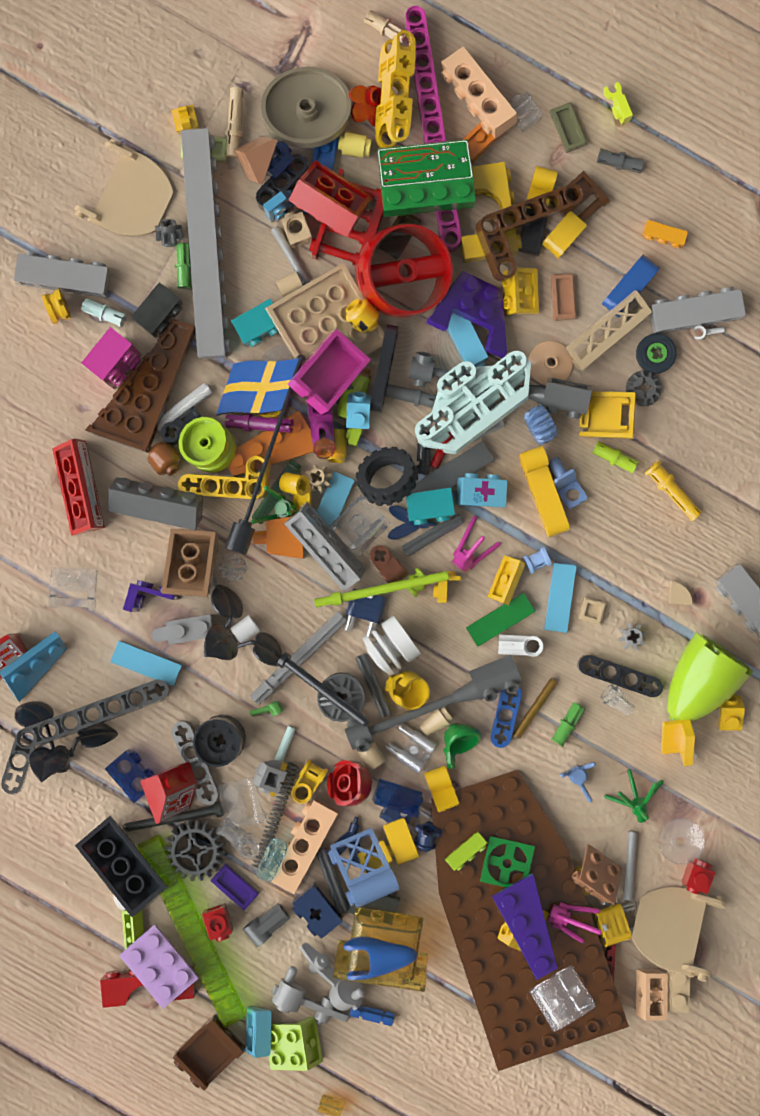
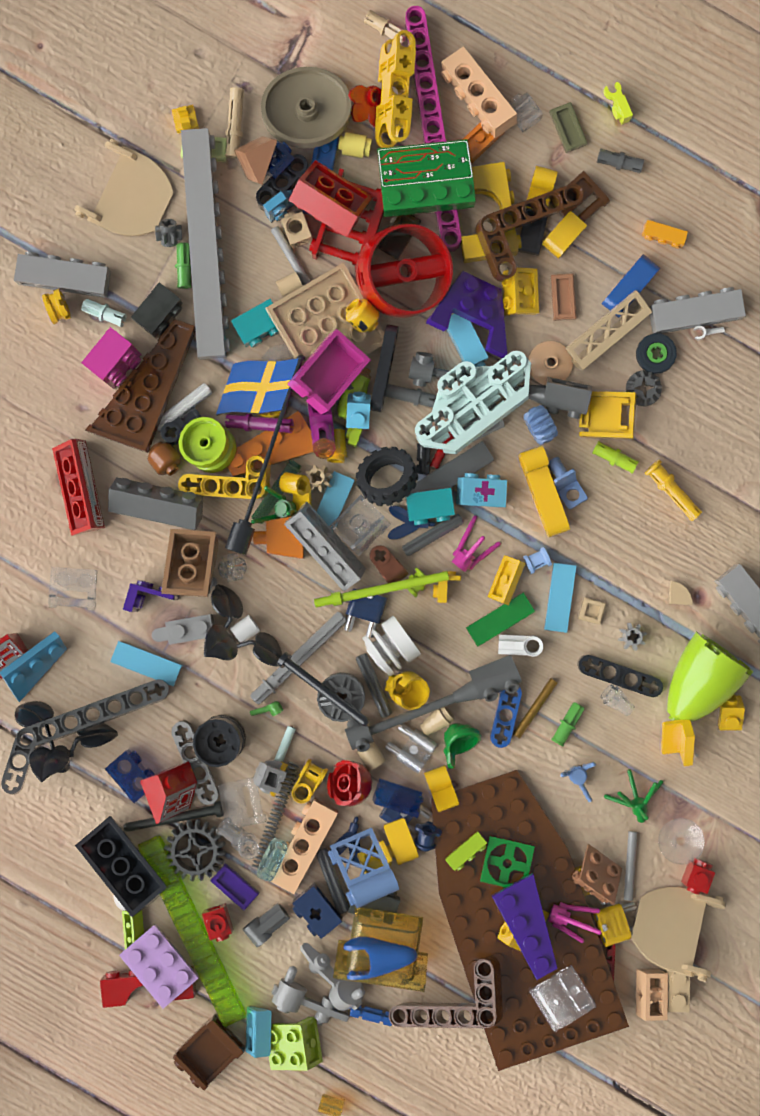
(456, 1010): none -> reddish brown beam

